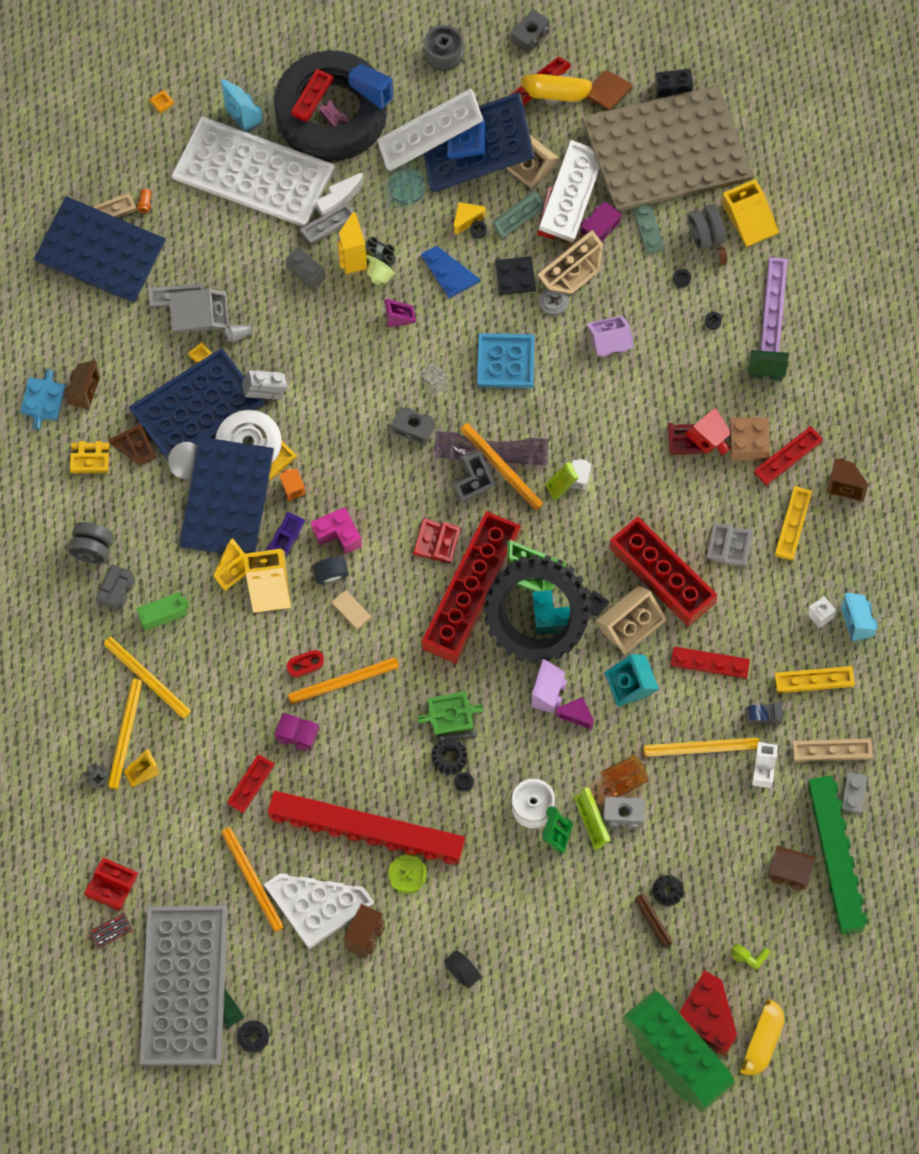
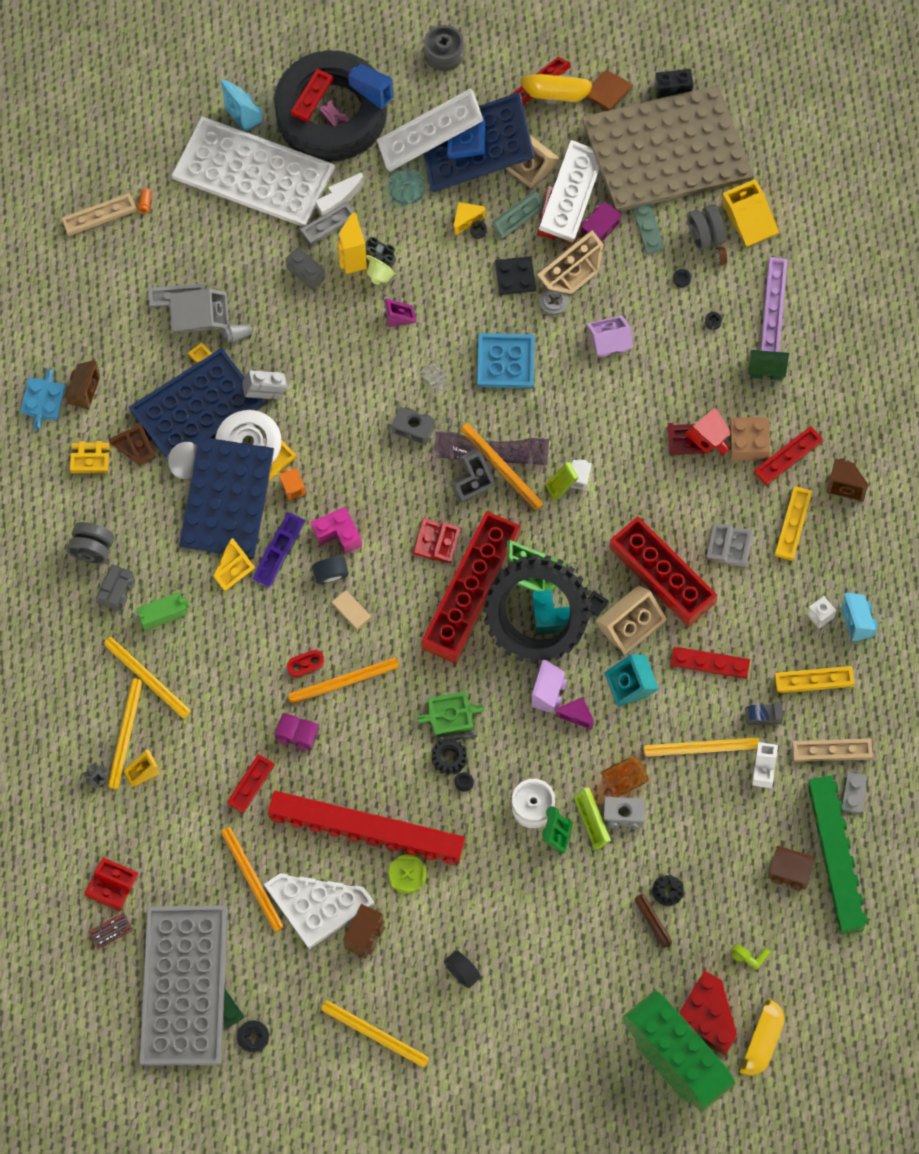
(100, 249): dark blue plate -> none
(161, 101): light orange tile -> none
(267, 580): yellow slope -> none
(374, 1033): none -> yellow axle
(448, 272): blue wing -> none
(532, 22): dark grey brick -> none

